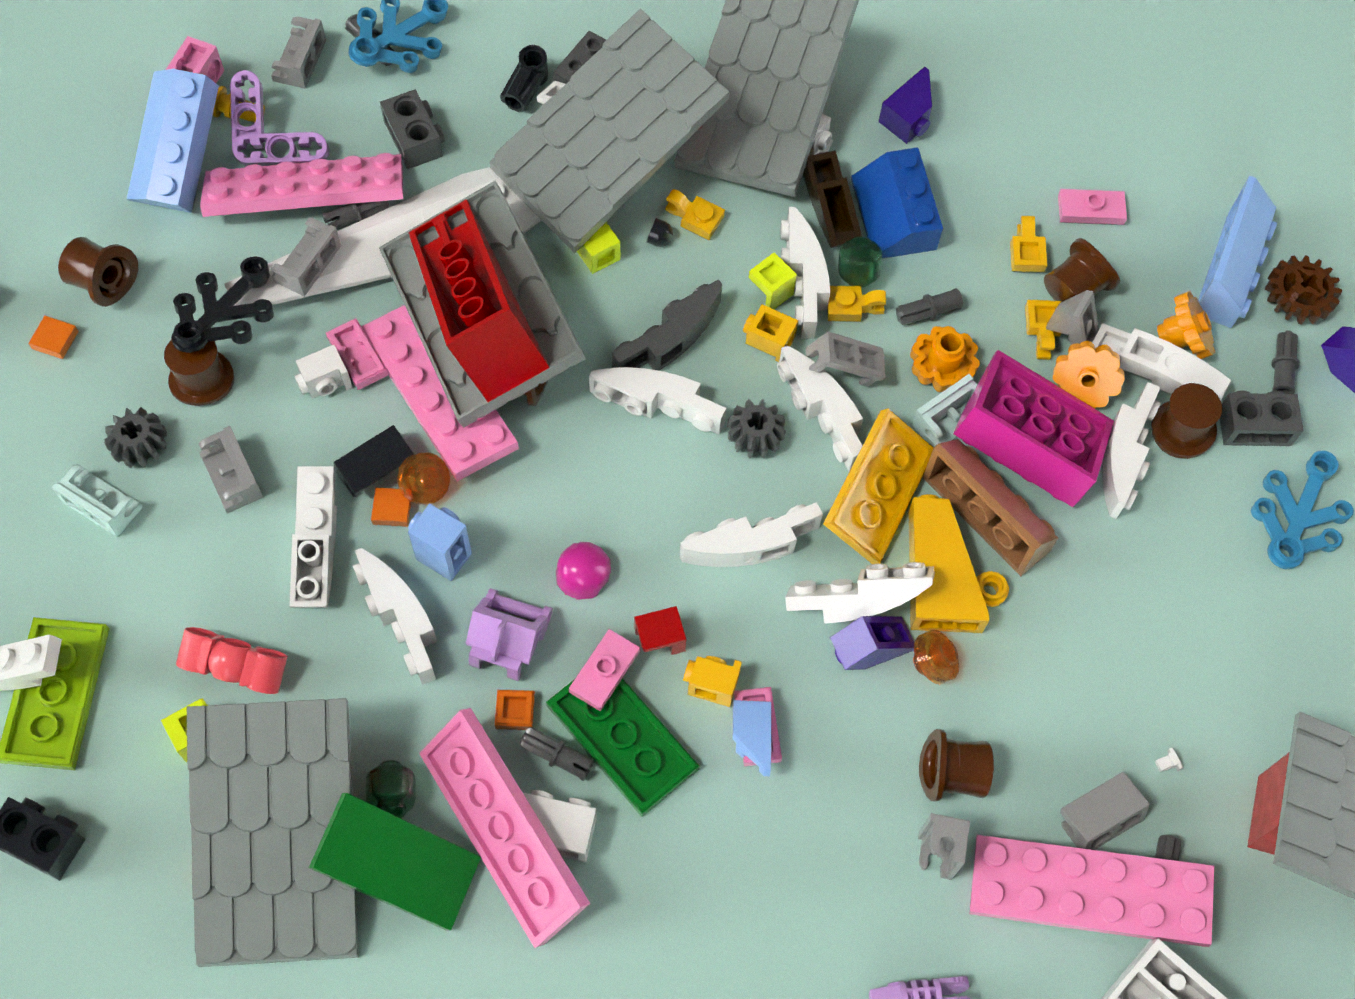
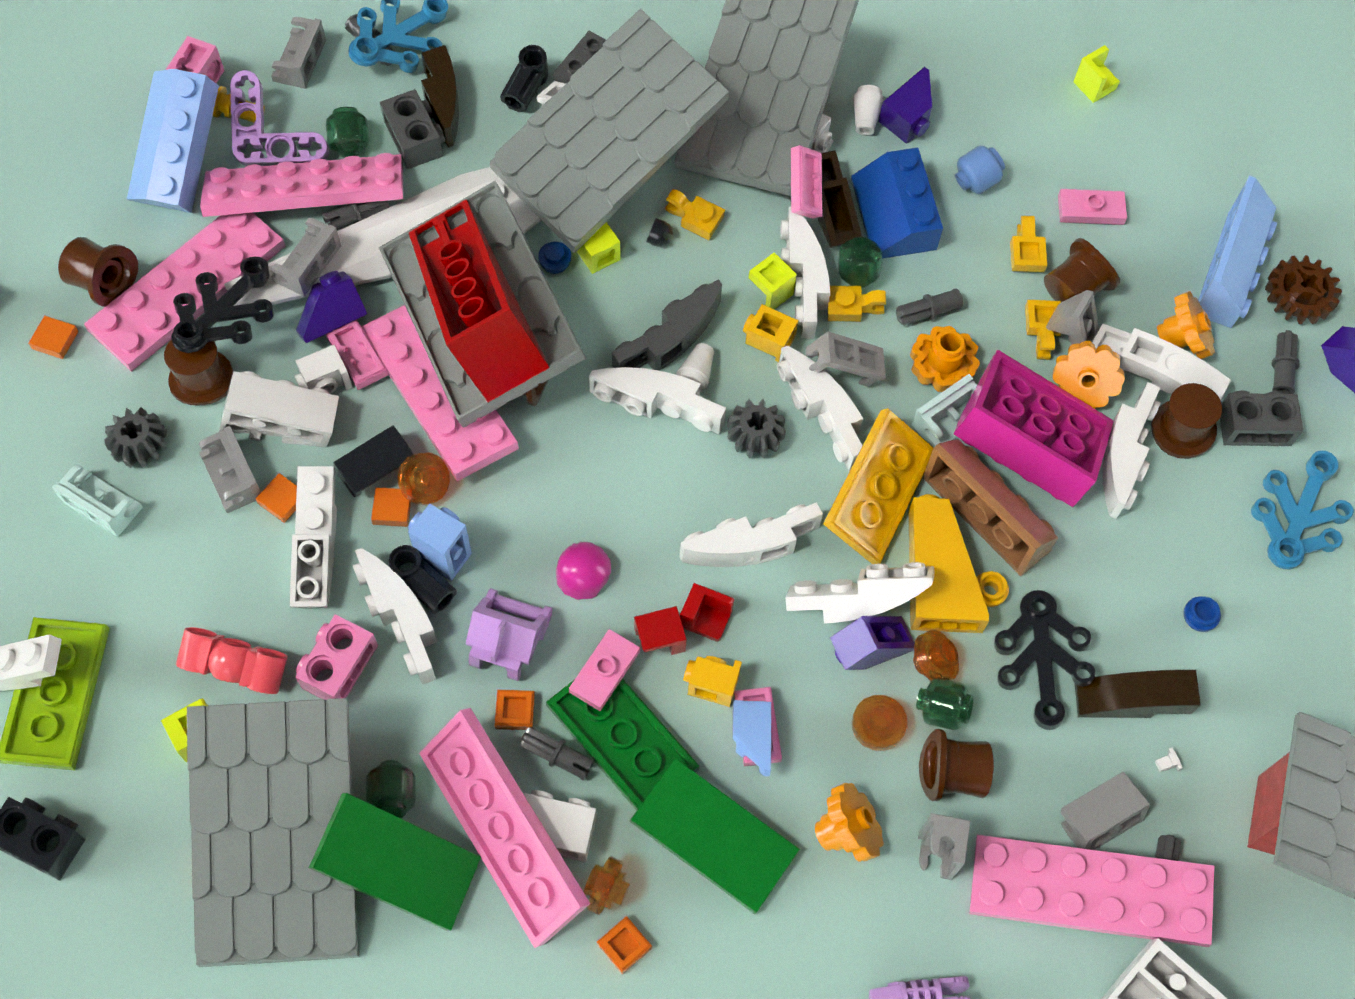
(145, 313): none -> bright pink plate
(279, 409): none -> white wedge
(279, 498): none -> orange tile
(330, 306): none -> dark purple slope
(345, 663): none -> bright pink brick
(347, 131): none -> clear green head
(422, 580): none -> black piece
(441, 91): none -> dark brown slope
(554, 257): none -> blue plate
(606, 886): none -> clear orange plate
(624, 945): none -> orange tile
(698, 365): none -> white cone
(706, 612): none -> red panel
(714, 836): none -> green tile
(806, 182): none -> bright pink plate
(850, 824): none -> light orange plant
(867, 108): none -> white cone
(879, 722): none -> clear orange plate
(945, 704): none -> clear green head
(979, 169): none -> medium blue head
(1043, 651): none -> black plant
(1094, 77): none -> neon yellow panel
(1139, 694): none -> dark brown slope
(1202, 613): none -> blue plate

